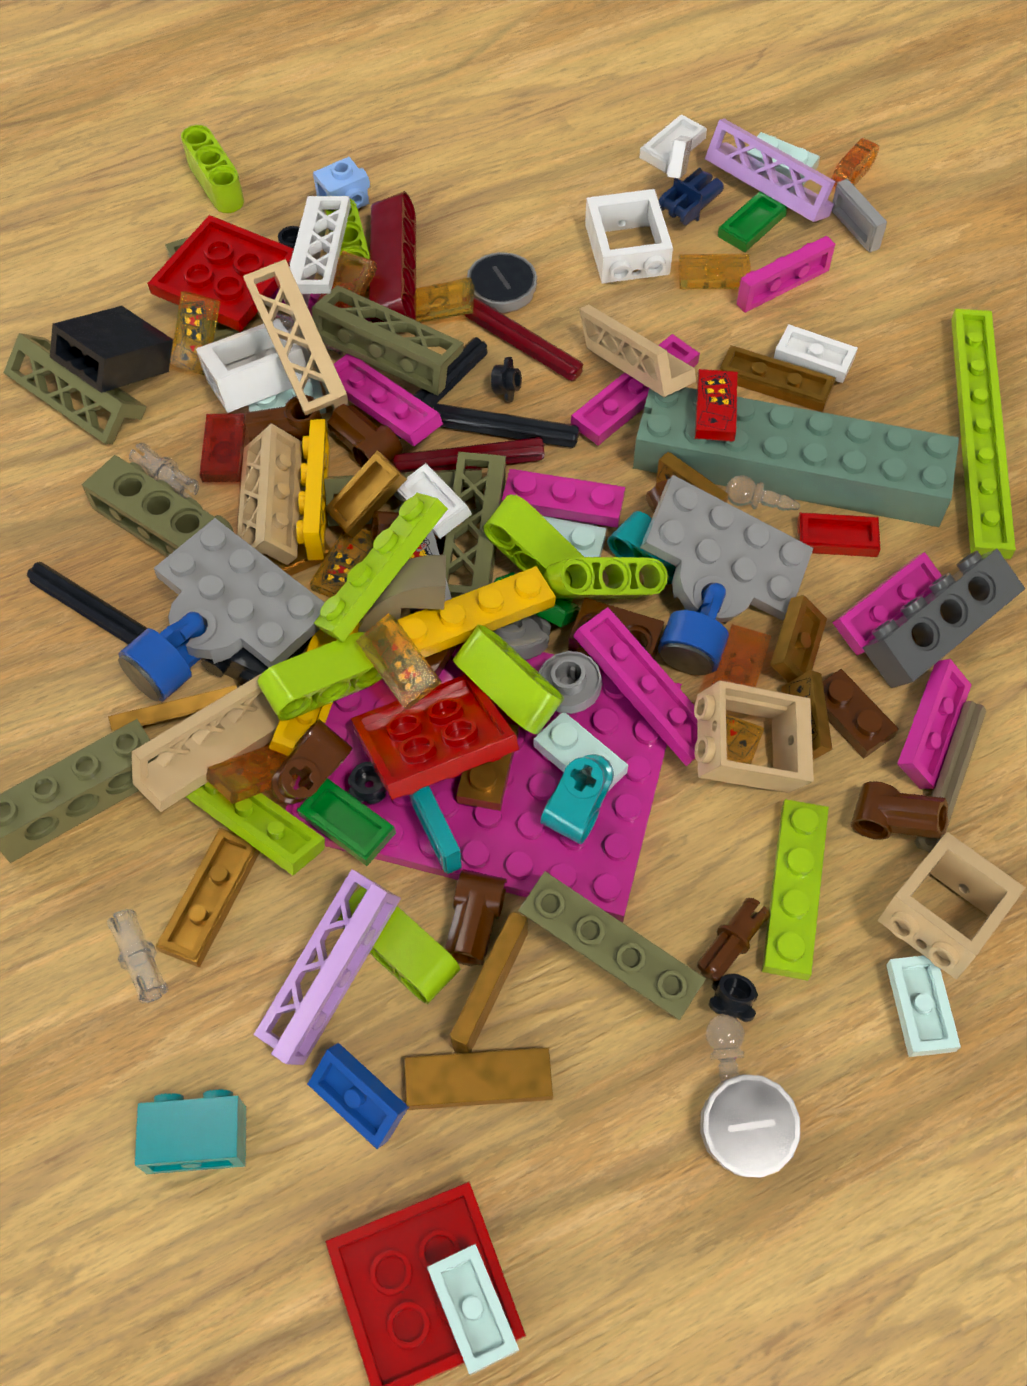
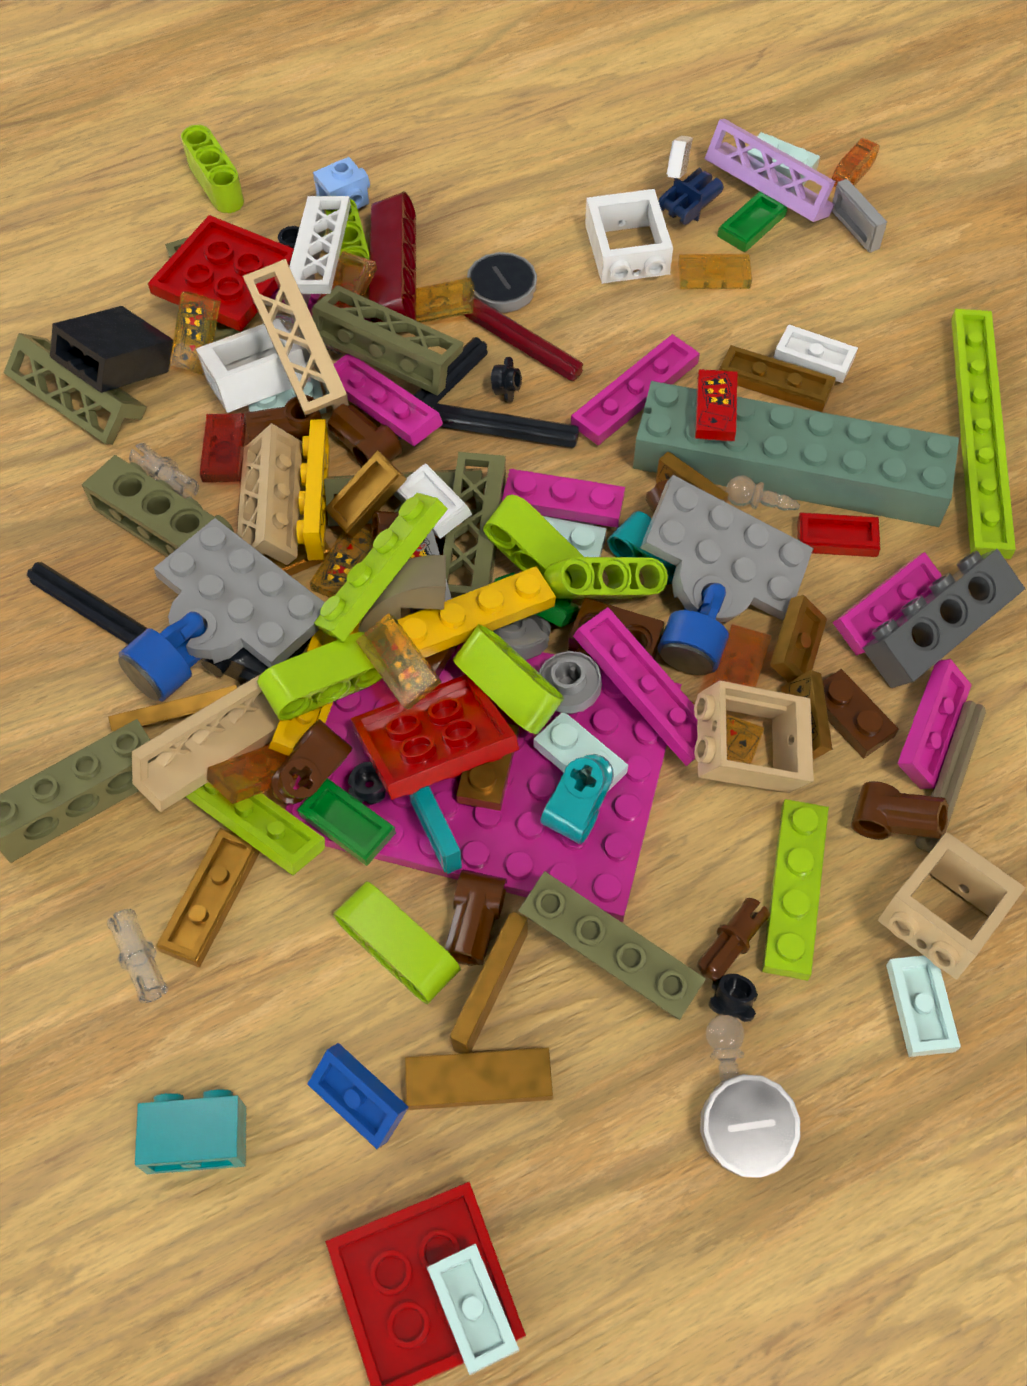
(335, 971): lavender fence -> none
(446, 459): dark red axle -> none
(634, 353): tan fence -> none
(658, 148): white tile -> none
(785, 274): dark pink plate -> none

